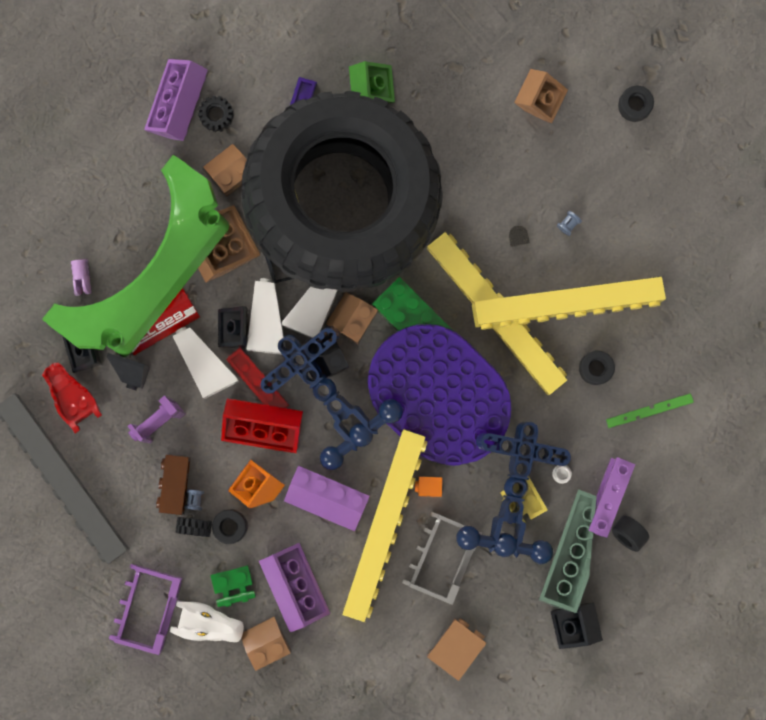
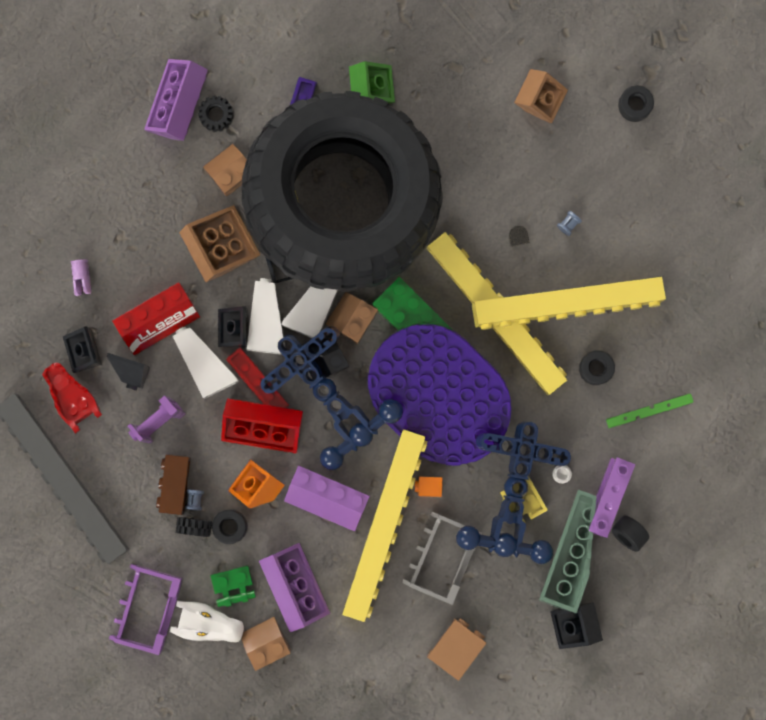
(129, 314): bright green panel -> none

